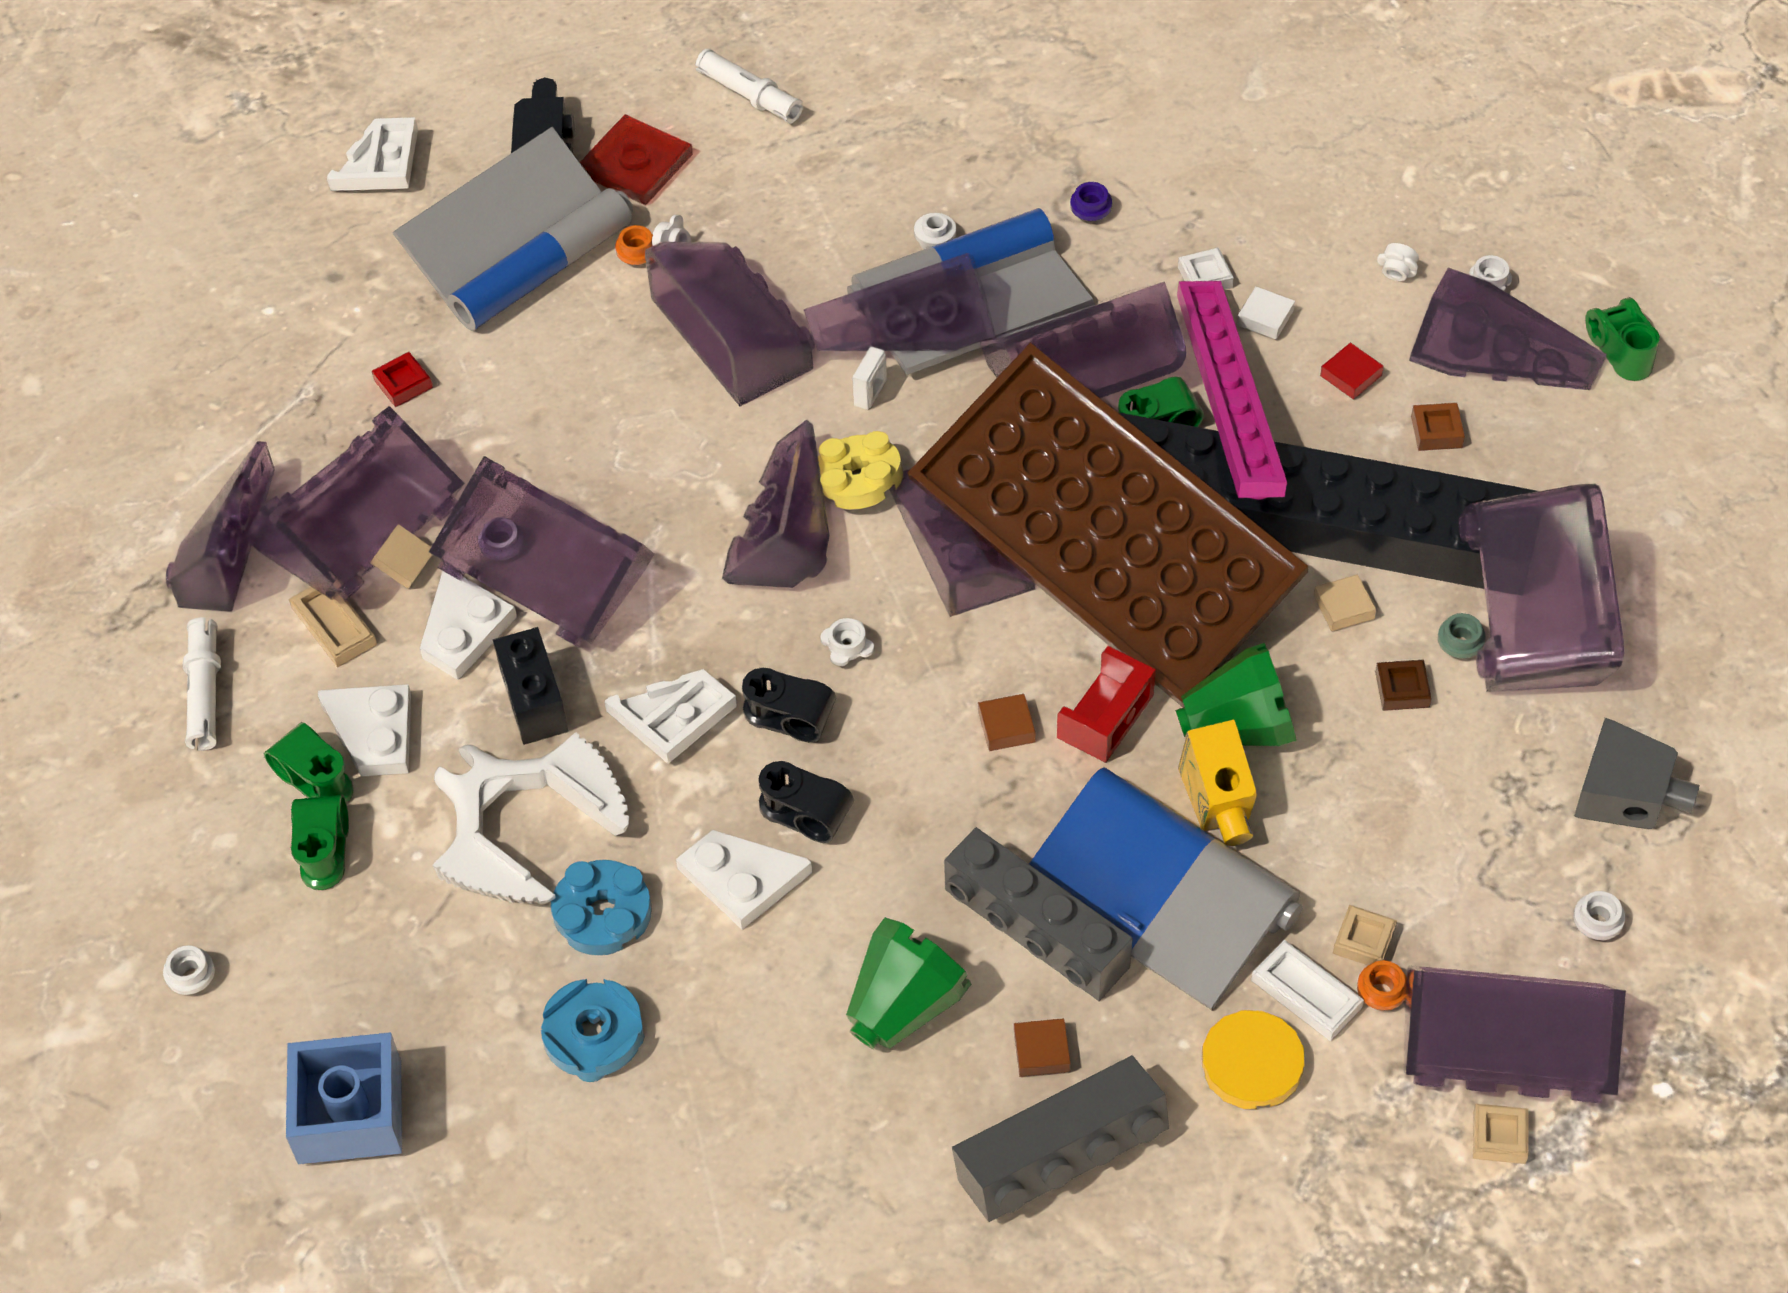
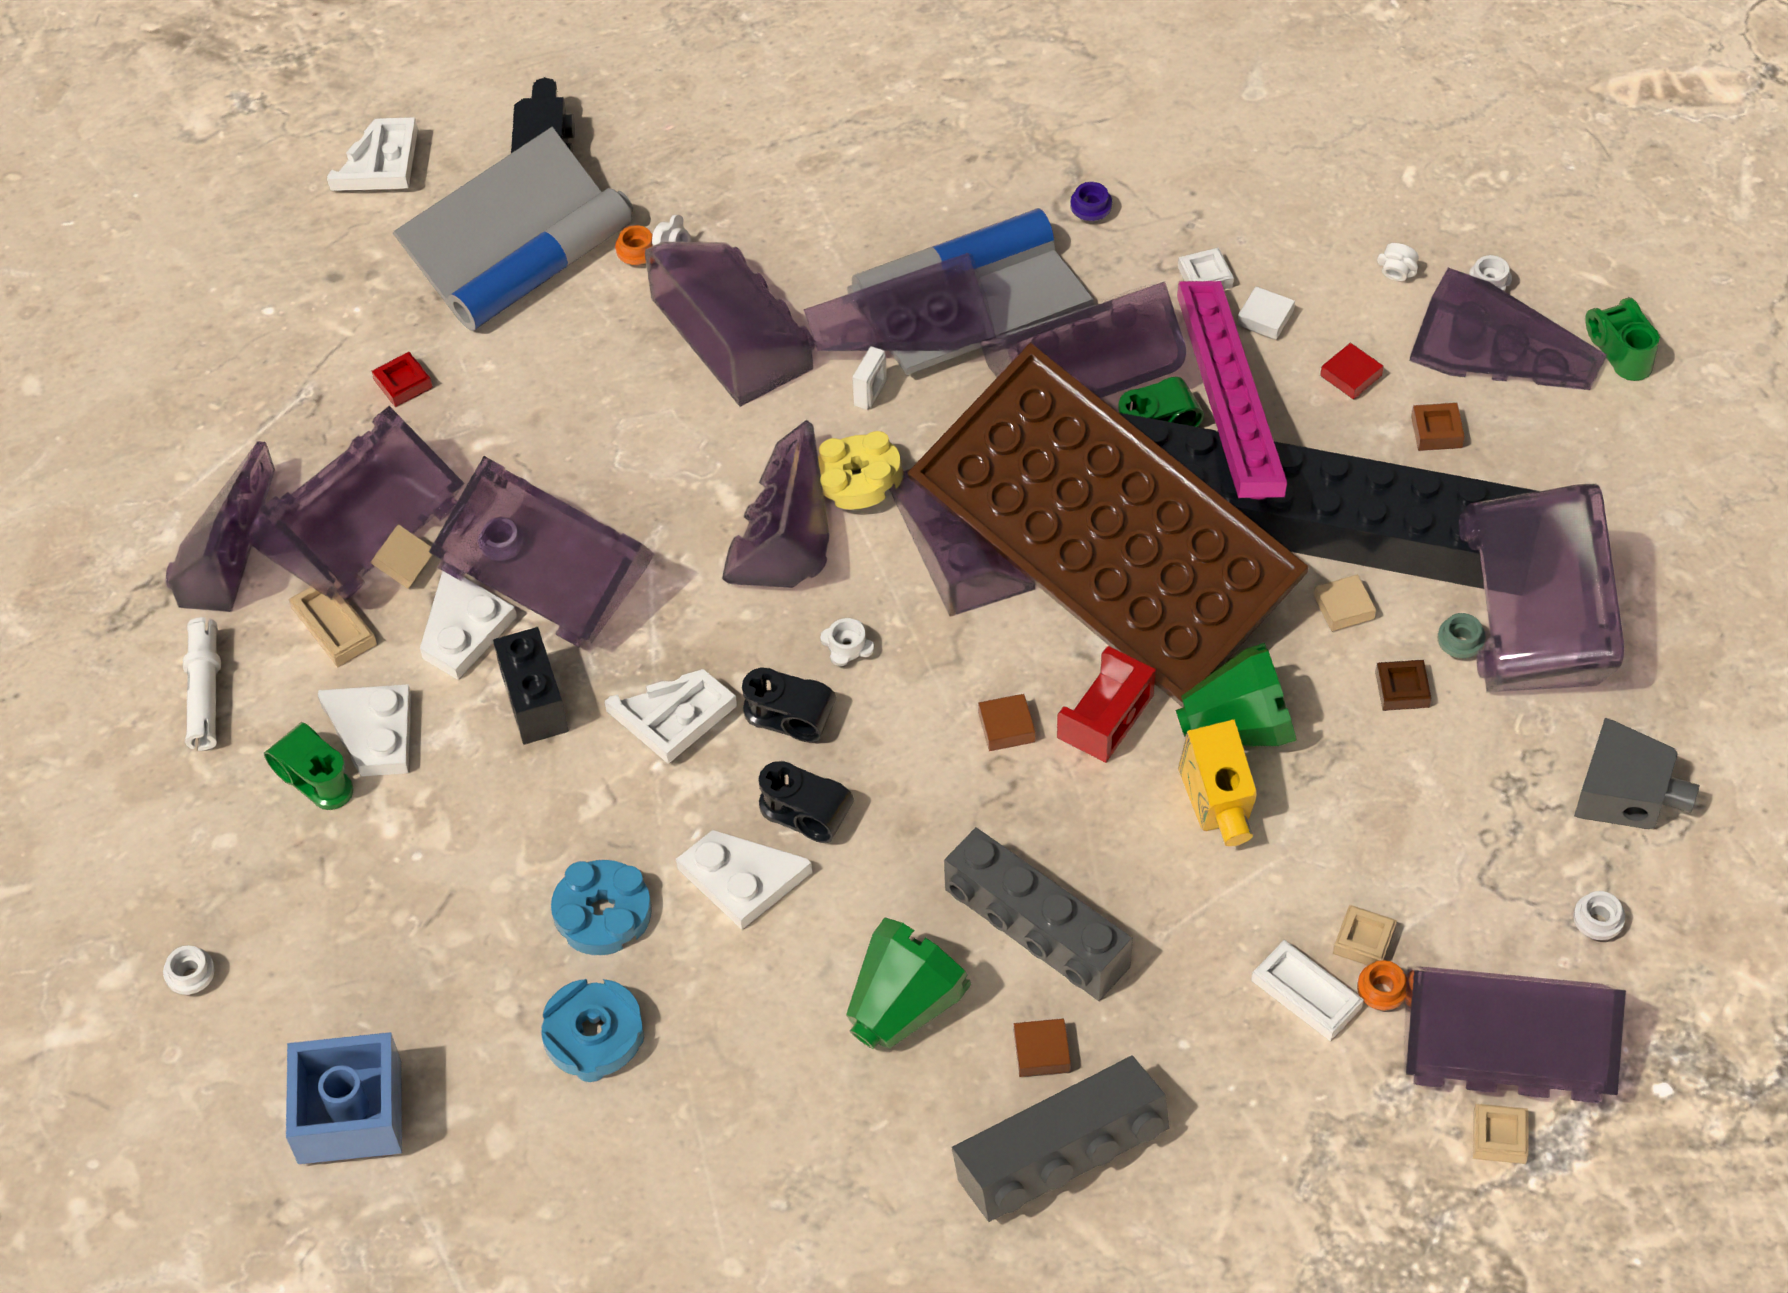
(320, 839): green piece -> none
(570, 770): white piece -> none
(636, 159): clear red tile -> none
(761, 92): white pin -> none
(934, 229): white plate -> none
(1166, 884): door -> none
(1252, 1059): yellow tile -> none

